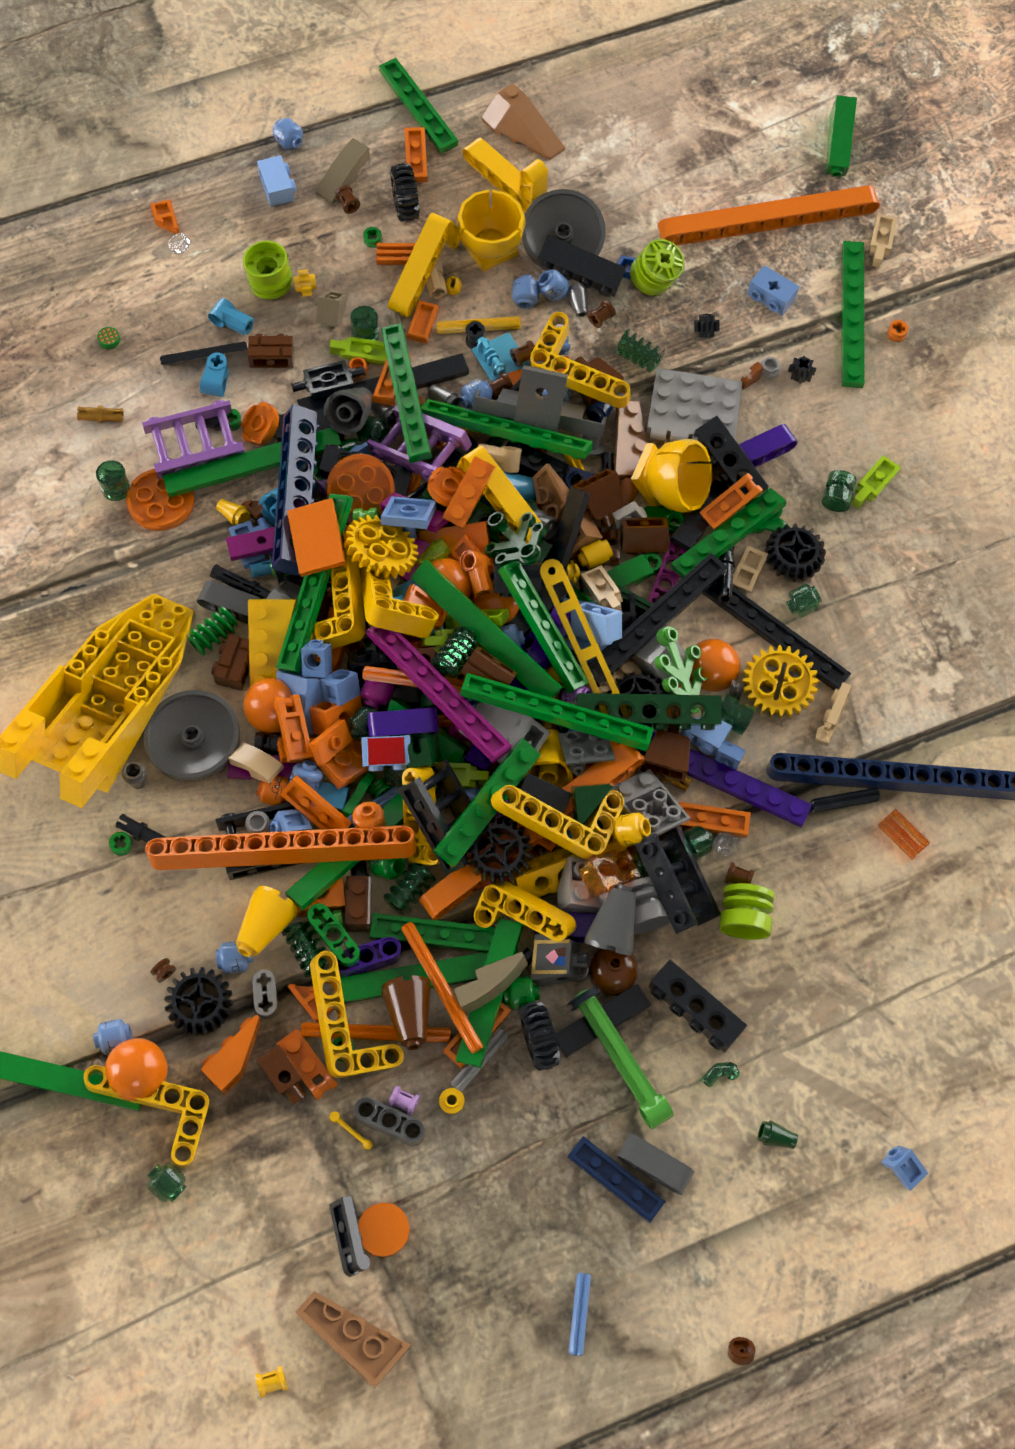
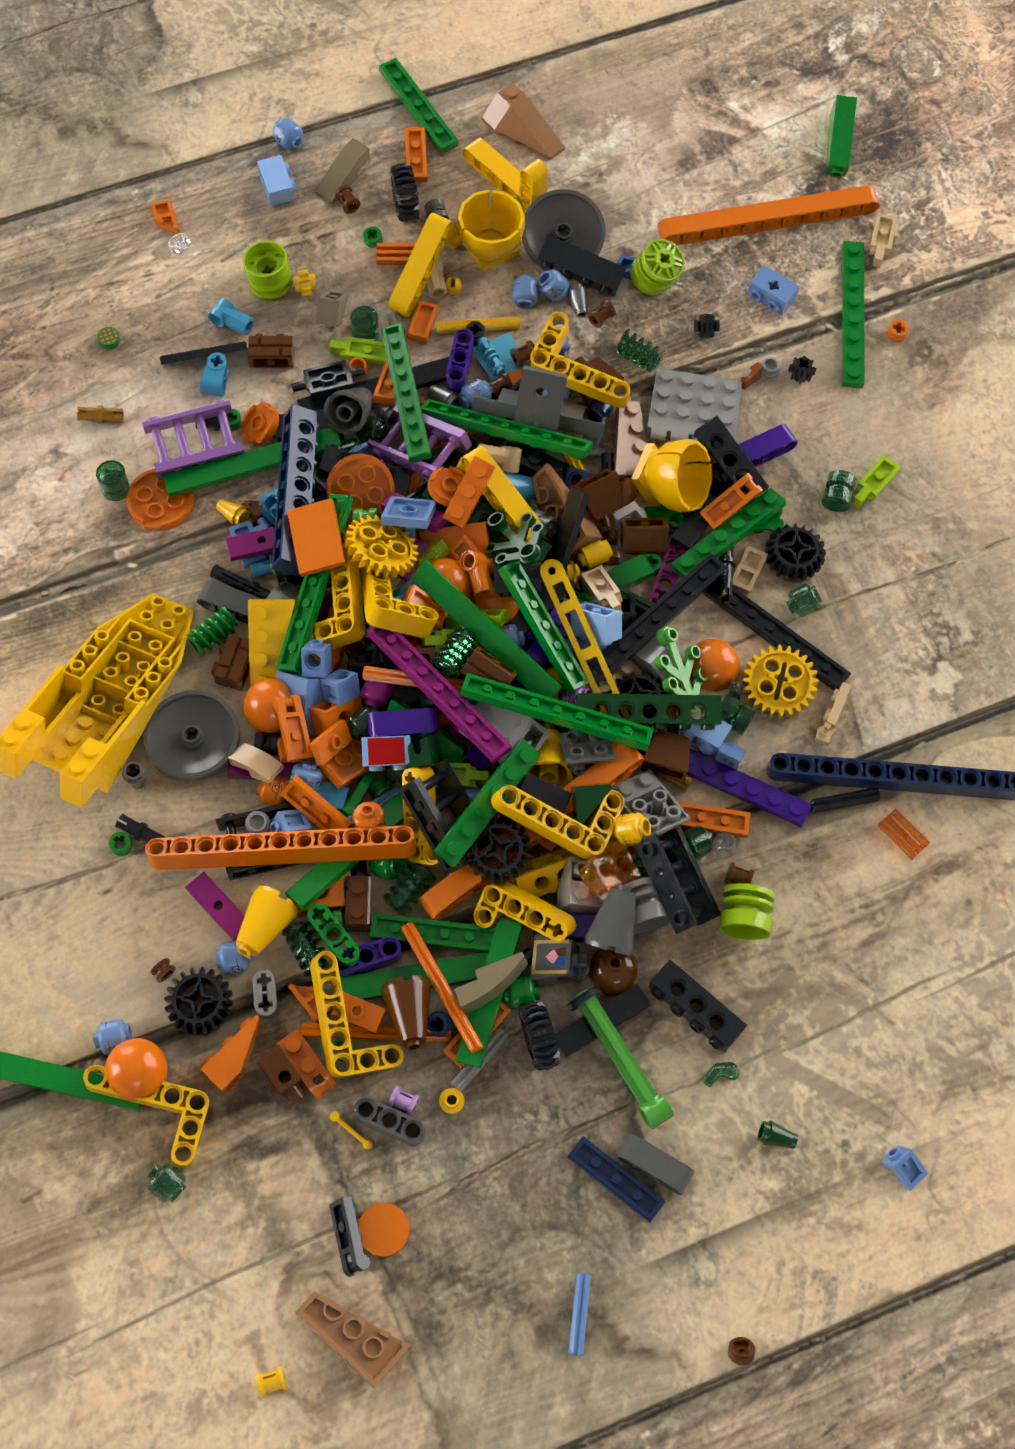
(208, 897): none -> magenta tile
(363, 1013): none -> orange plate
(436, 206): none -> dark grey wheel
(440, 1022): none -> dark blue cone
(463, 353): none -> dark purple beam

